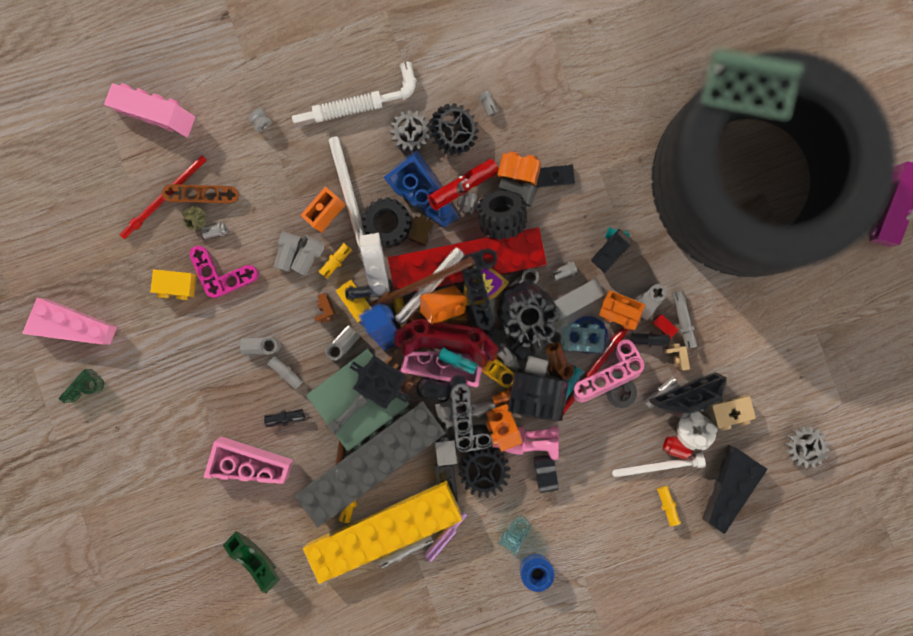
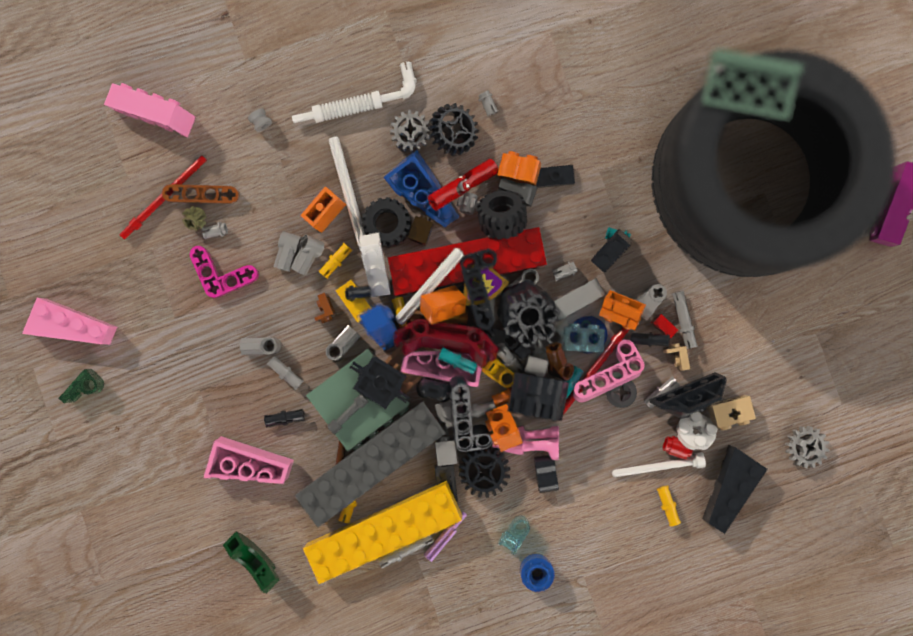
(173, 283): yellow brick -> none
(389, 297): reddish brown bar -> none

